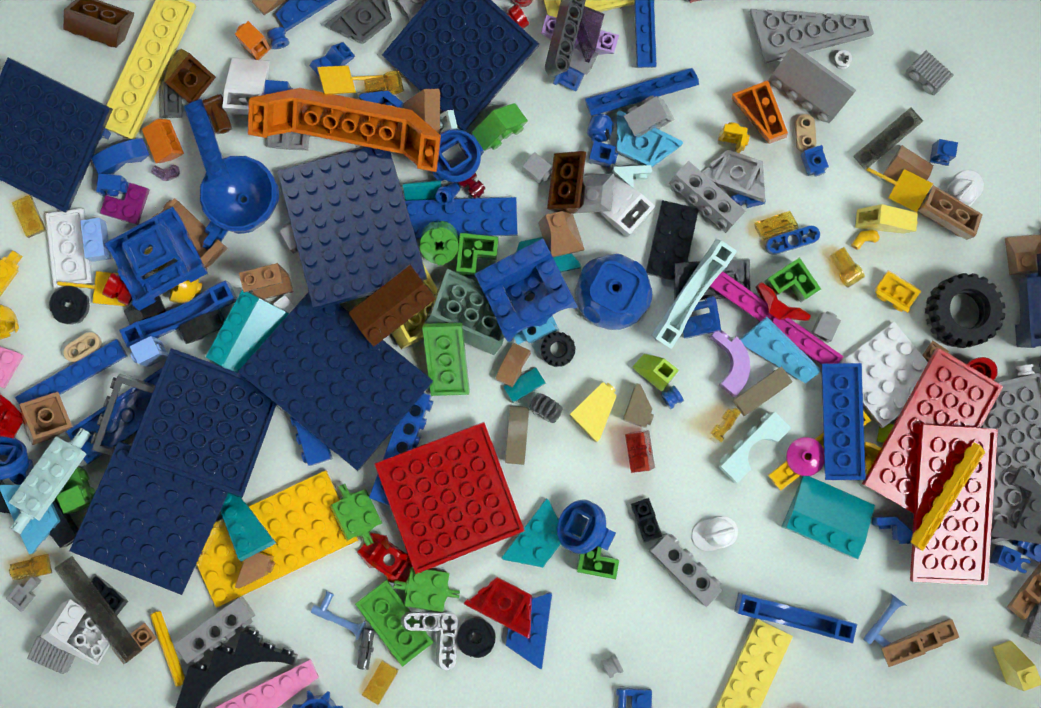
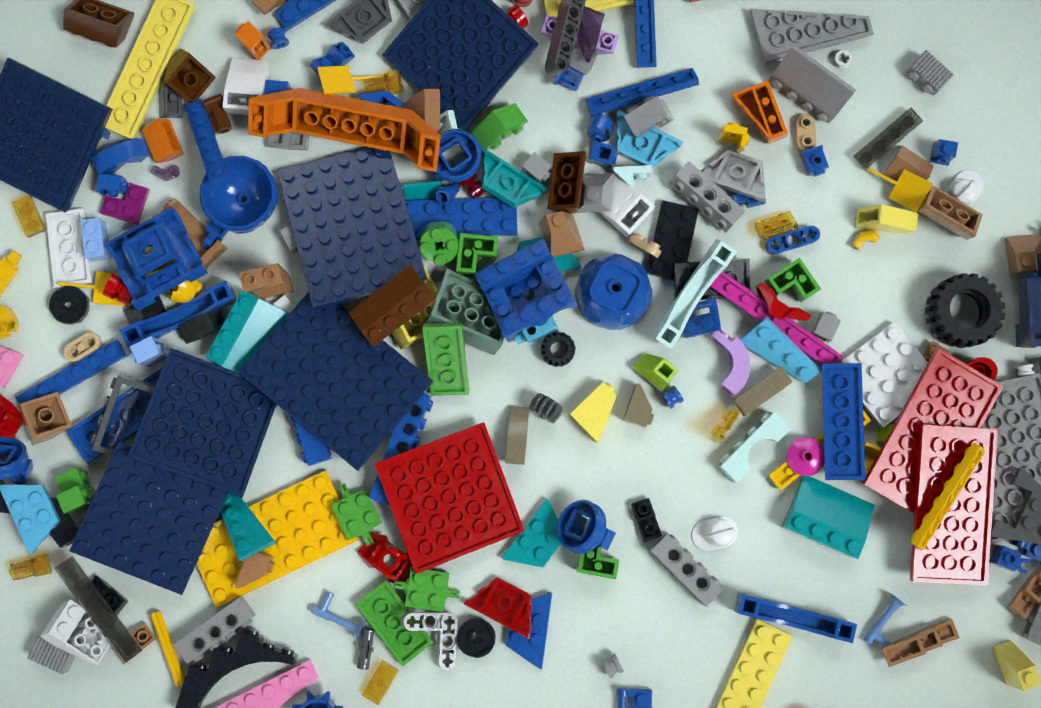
(23, 594): light grey plate -> none
(47, 479): light aqua plate -> none
(509, 182): none -> teal wing
(512, 365): medium nougat slope -> none
(524, 385): teal slope -> none
(640, 451): clear red brick -> none
(650, 247): none -> tan plate
(848, 270): clear yellow piece -> none
(897, 291): yellow bracket -> none
(899, 530): blue slope -> none

